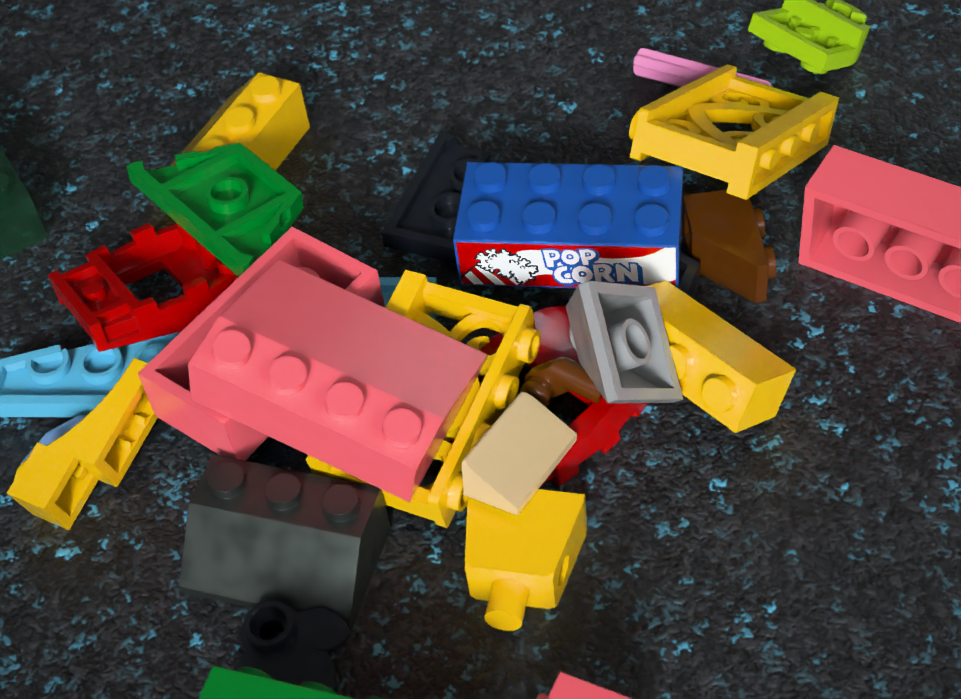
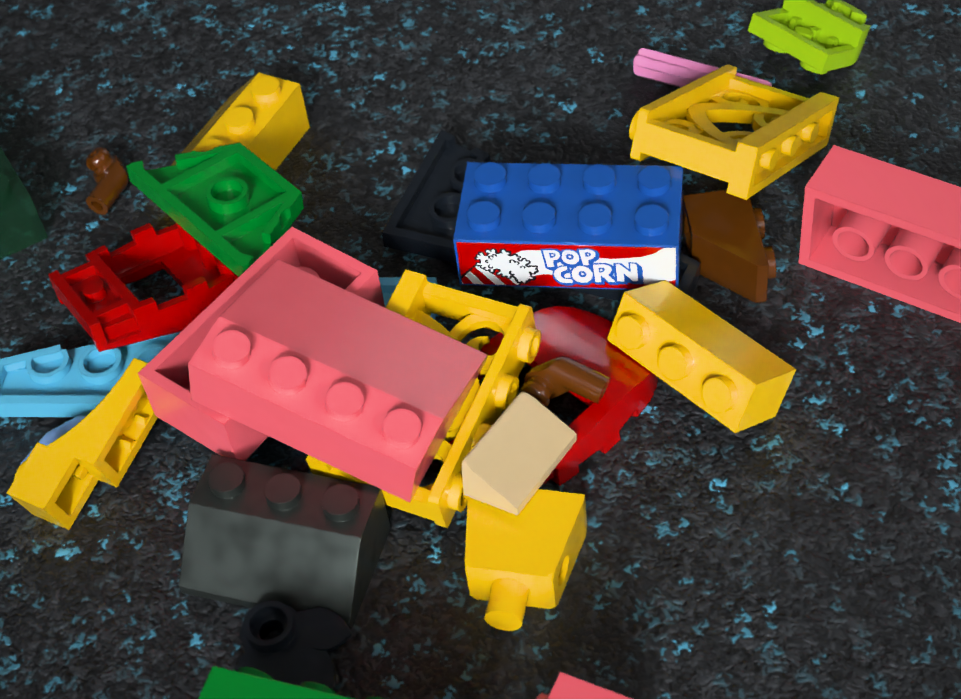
(110, 180): none -> reddish brown arm
(623, 342): light grey slope -> none

